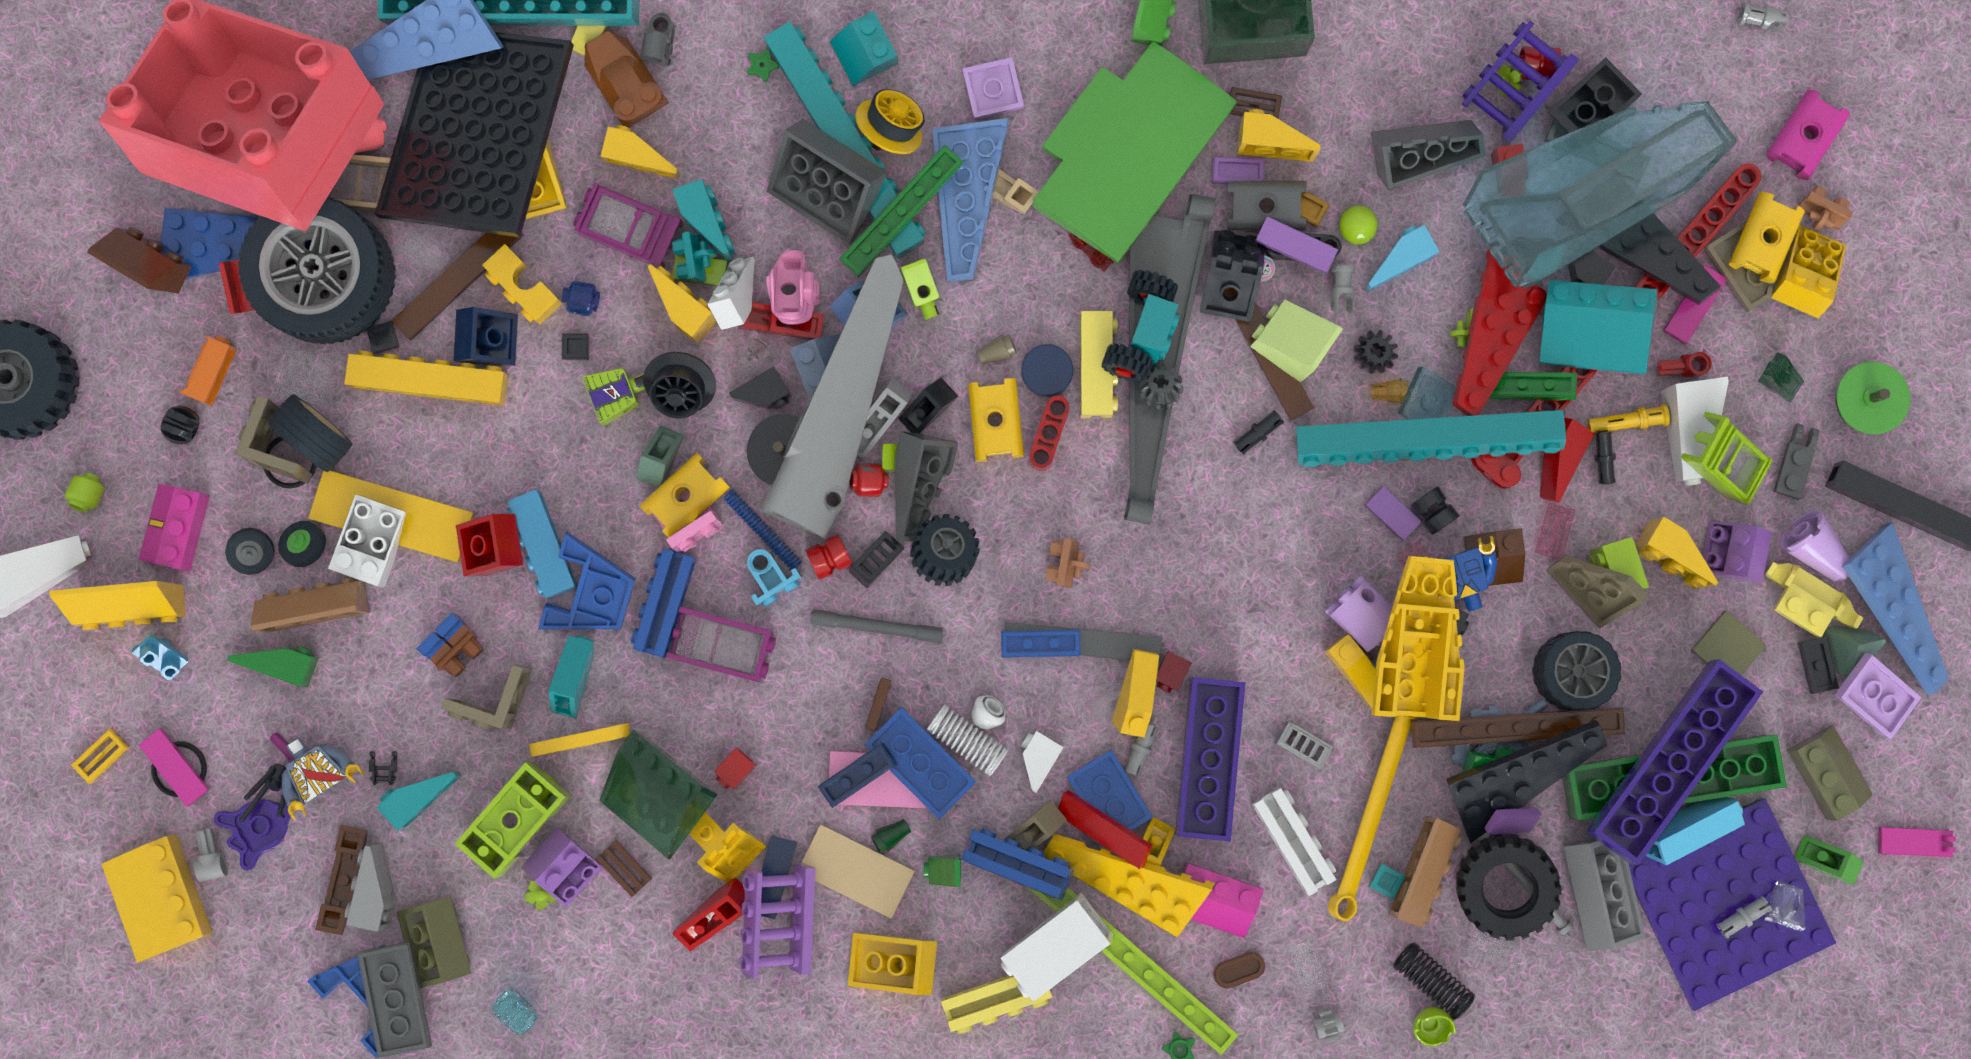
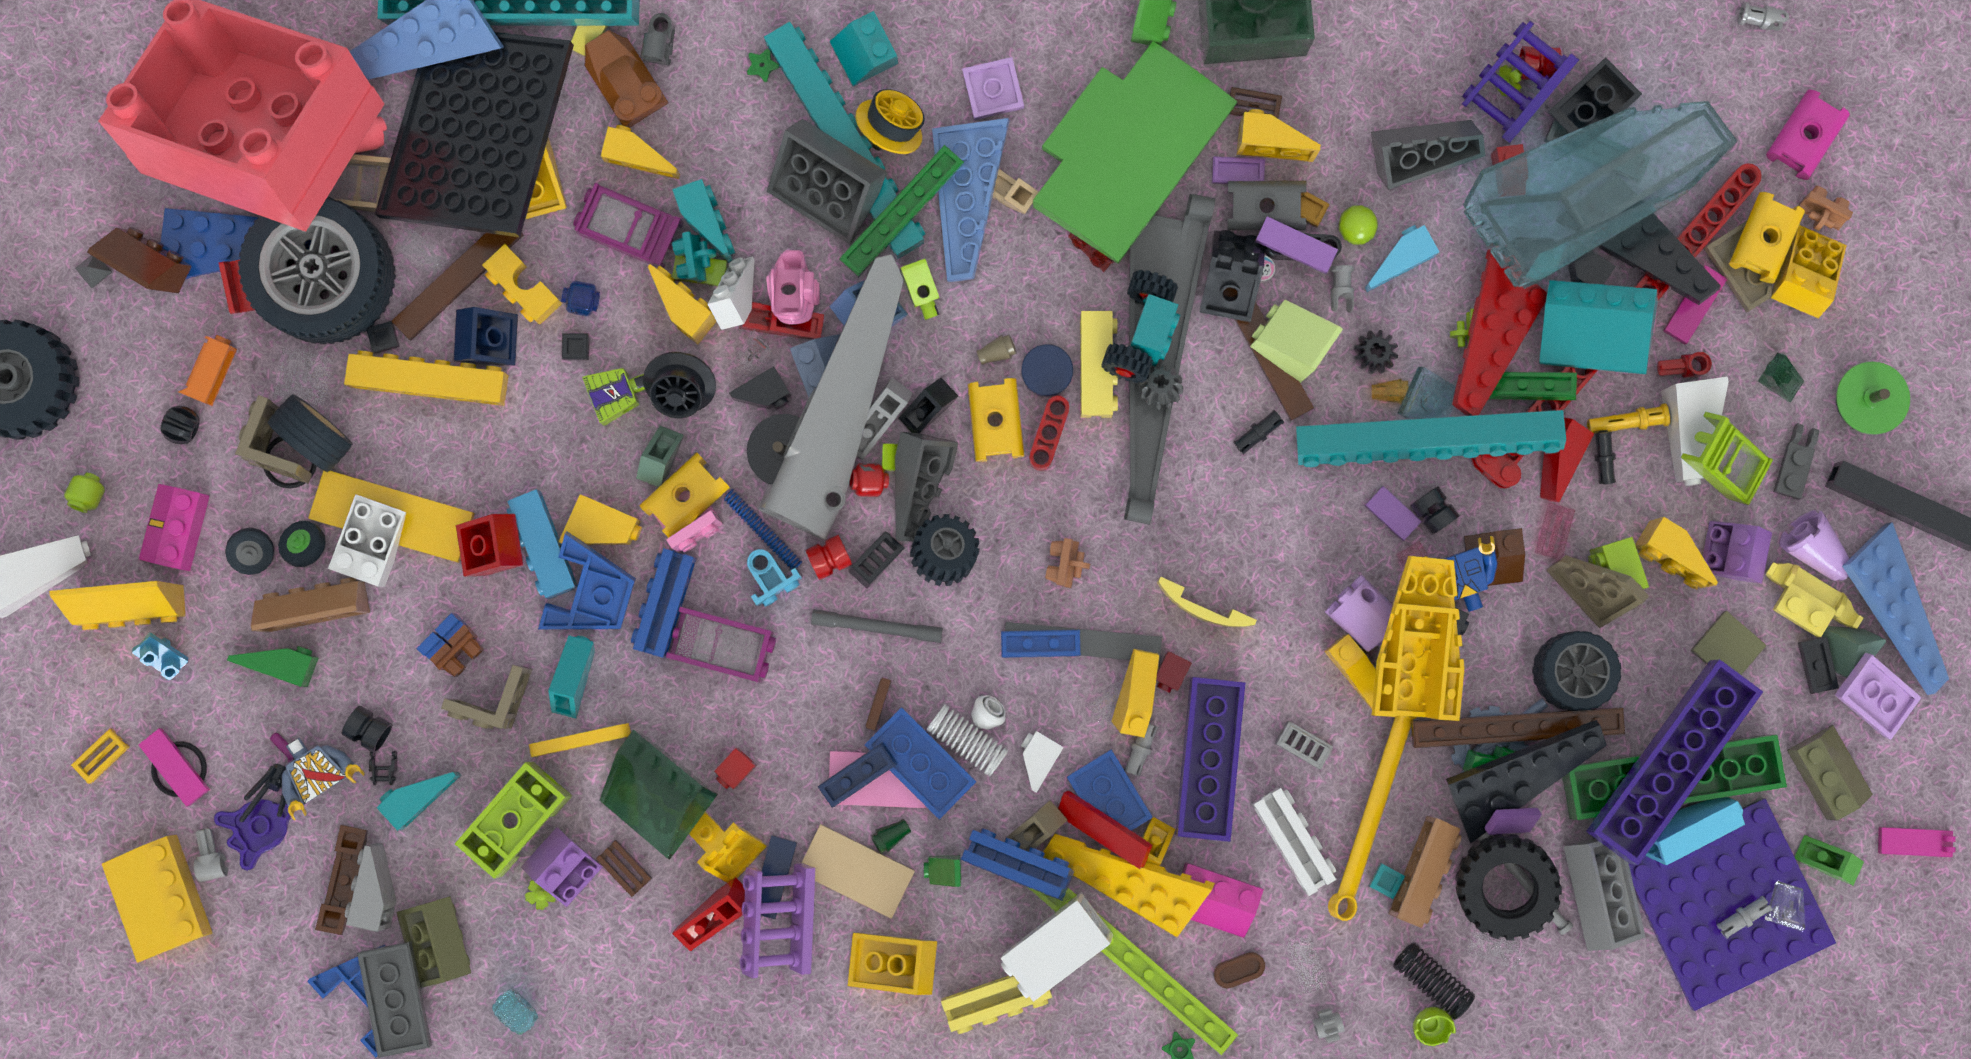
(93, 271): none -> dark grey slope
(369, 730): none -> black wheel
(601, 524): none -> yellow slope
(1174, 592): none -> light yellow slope

